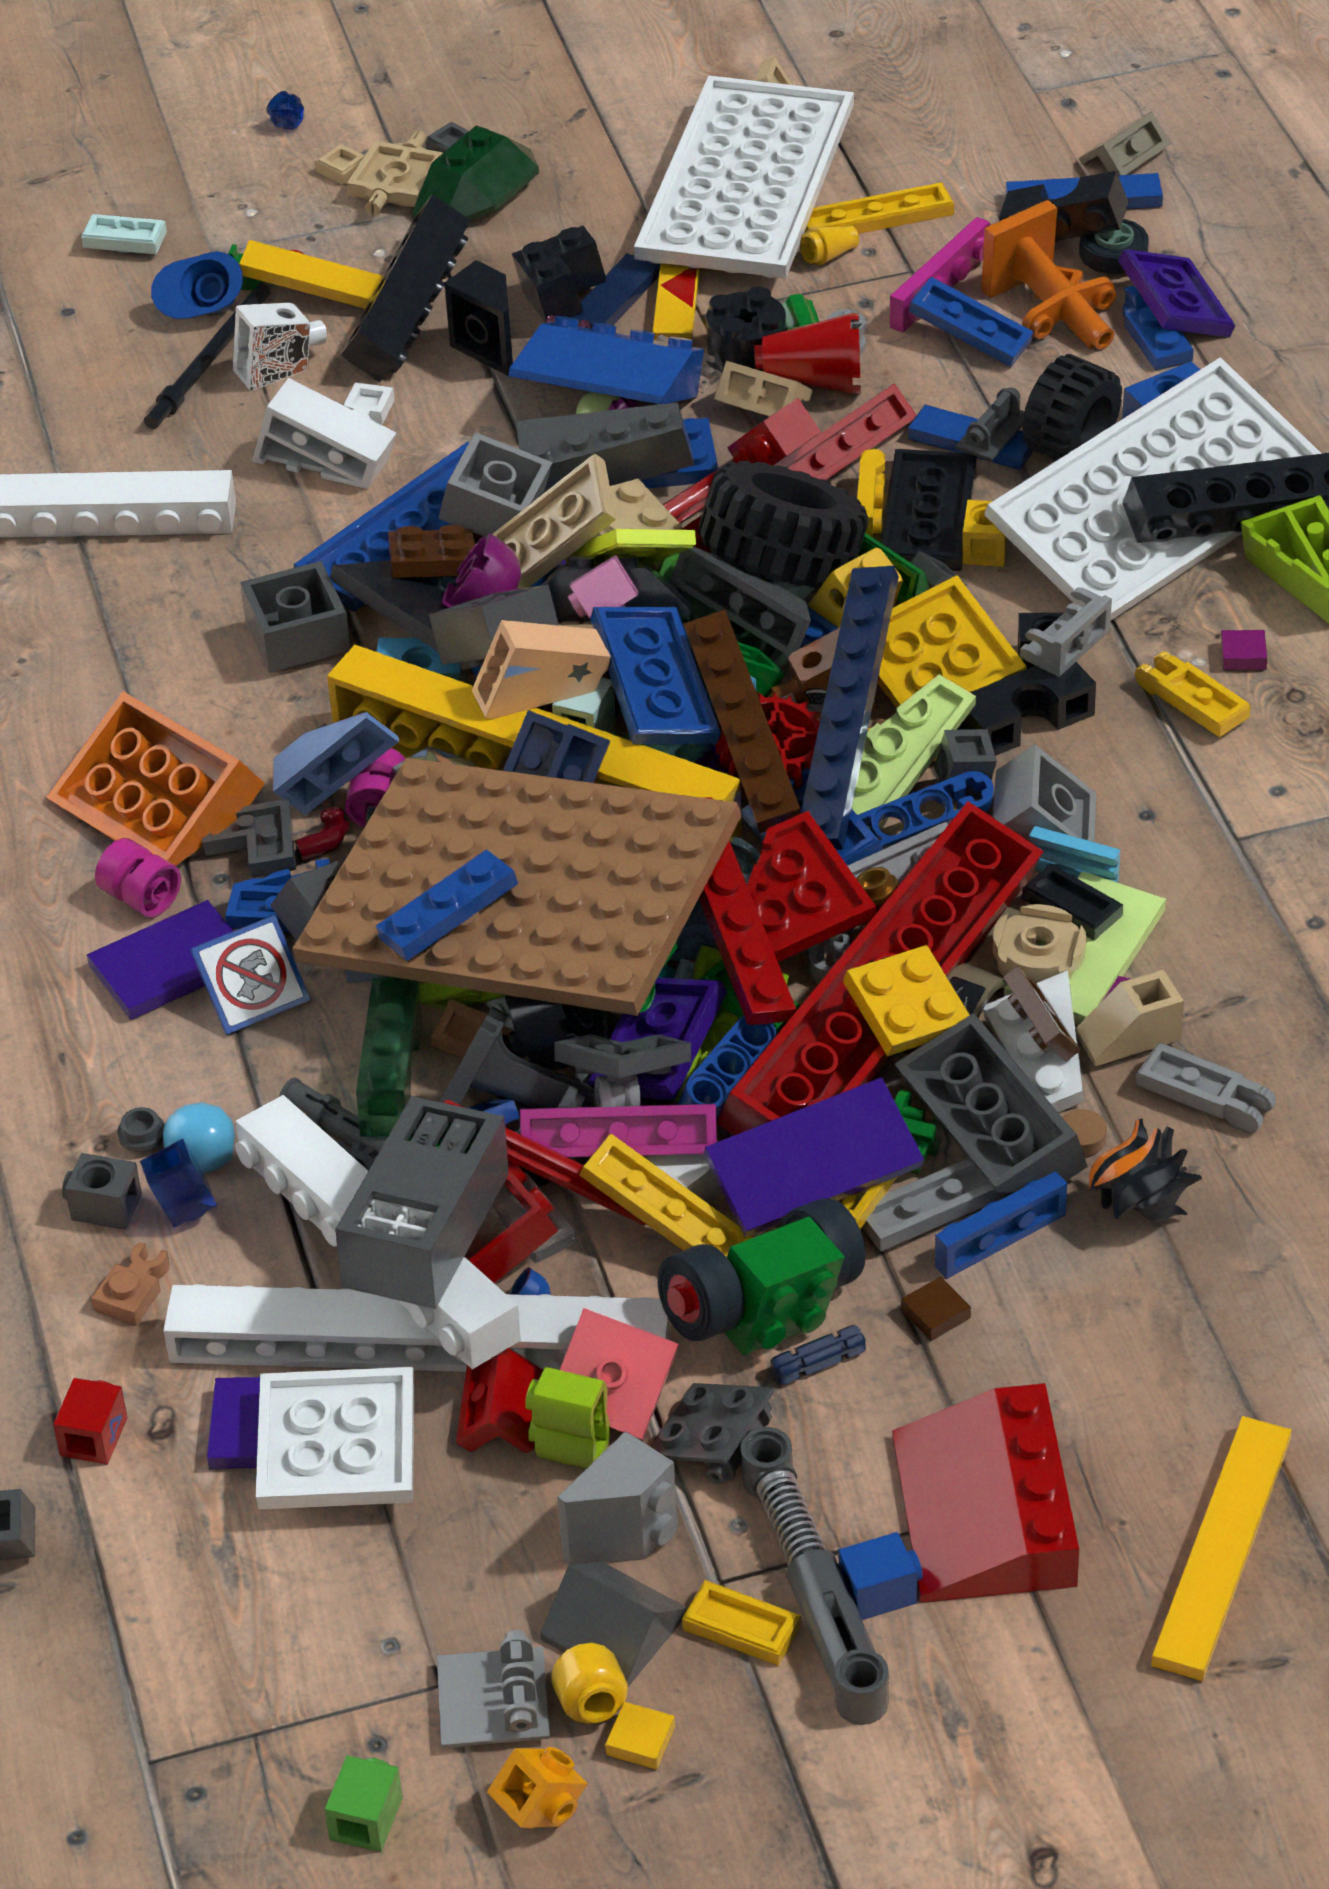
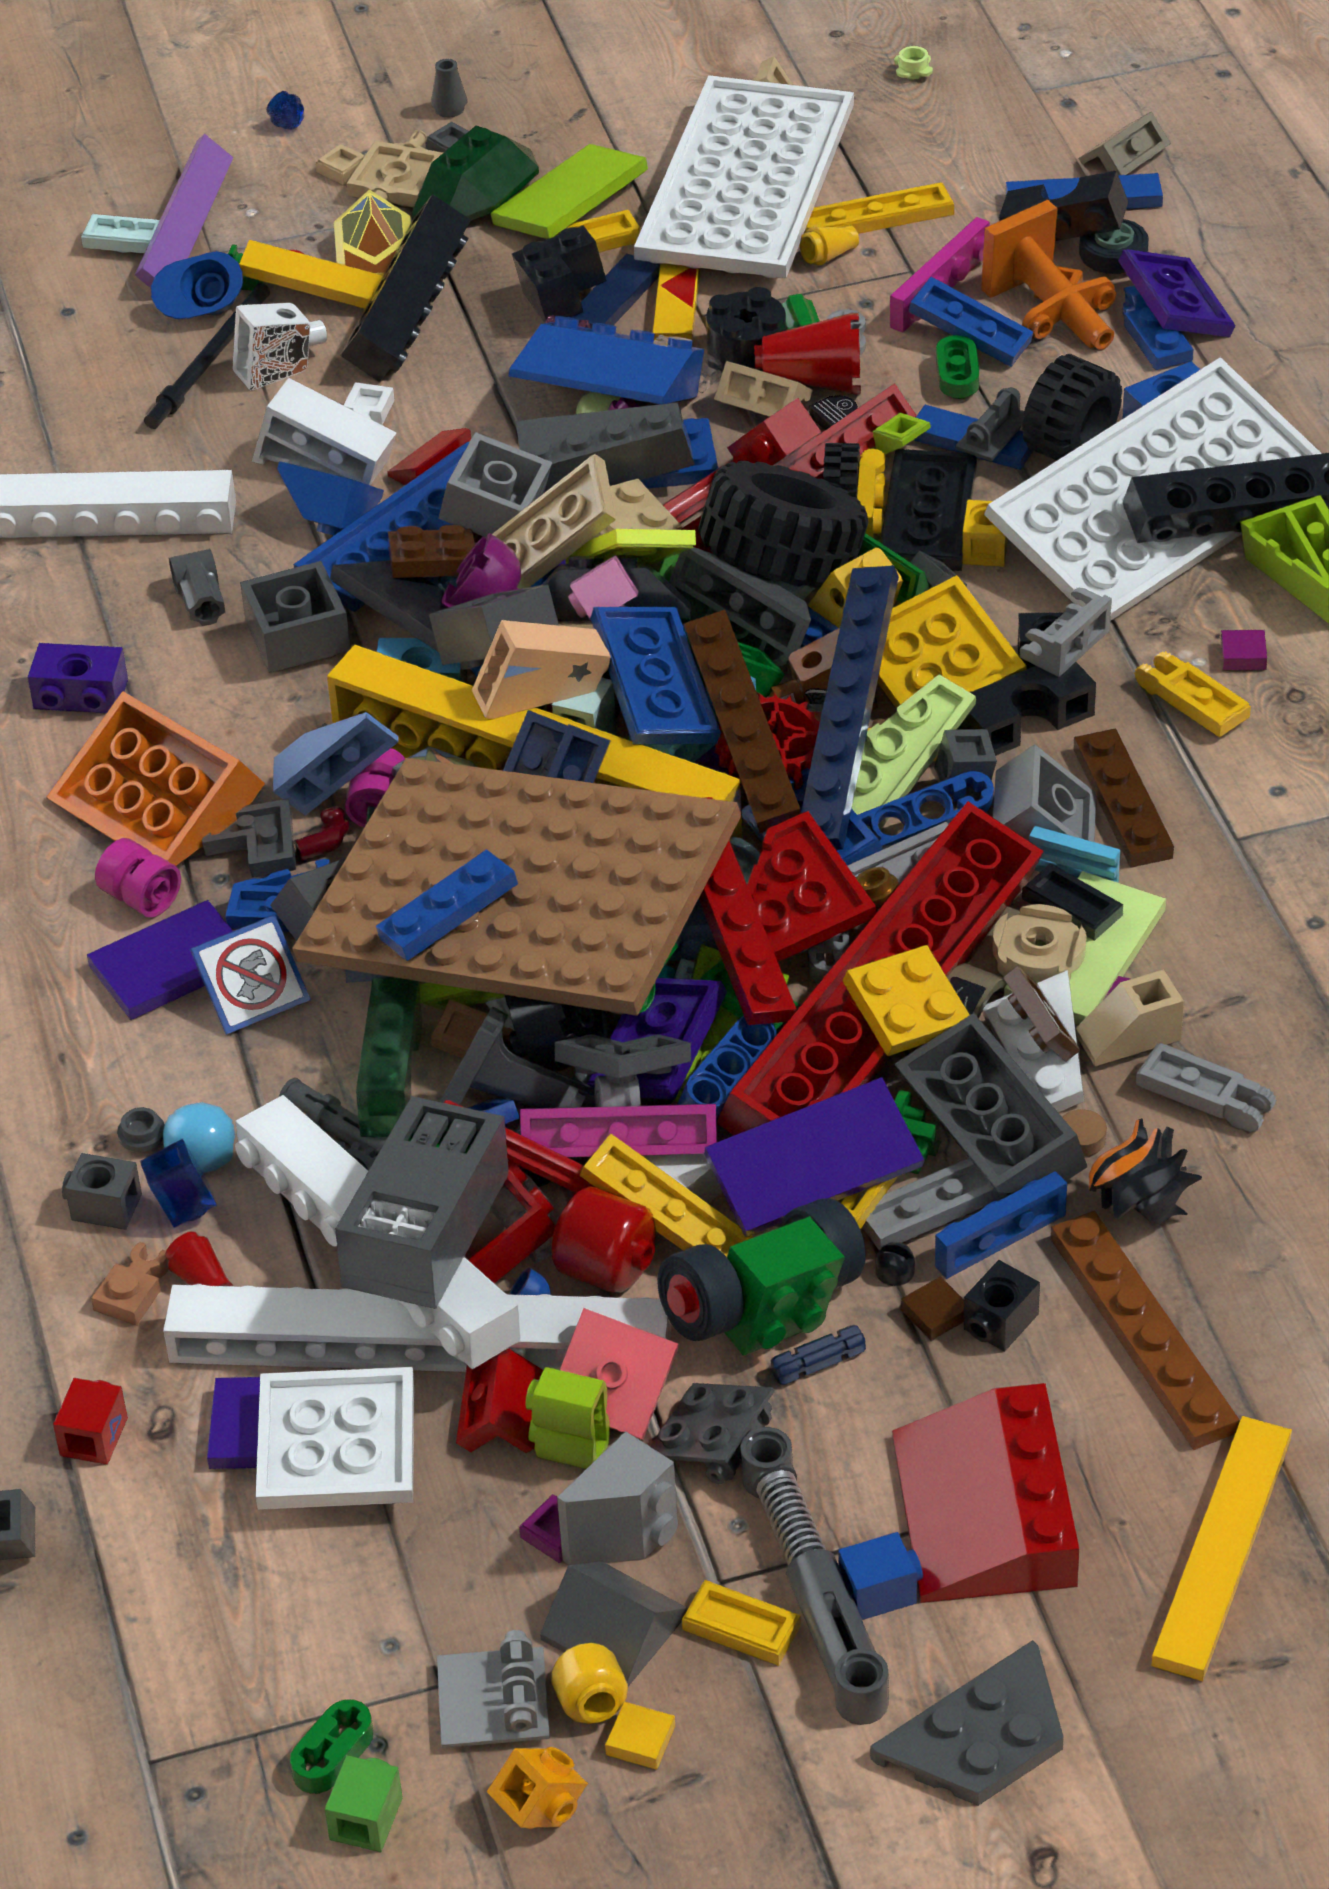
(77, 677): none -> dark purple brick
(186, 208): none -> medium lavender tile
(195, 1261): none -> red cone
(198, 582): none -> dark grey piece
(325, 1742): none -> green beam
(328, 498): none -> blue slope
(369, 233): none -> tile
(429, 454): none -> red slope
(448, 91): none -> dark grey cone
(480, 315): black slope -> none
(543, 1529): none -> magenta tile
(569, 191): none -> lime tile
(603, 1240): none -> red head
(612, 230): none -> yellow tile
(831, 410): none -> black tile
(842, 466): none -> black tyre
(895, 1264): none -> black hinge
(898, 432): none -> lime slope
(913, 63): none -> yellowish green plate
(957, 366): none -> green plate
(981, 1732): none -> dark grey wing
(1001, 1305): none -> black brick
(1123, 798): none -> reddish brown plate
(1145, 1330): none -> dark orange plate

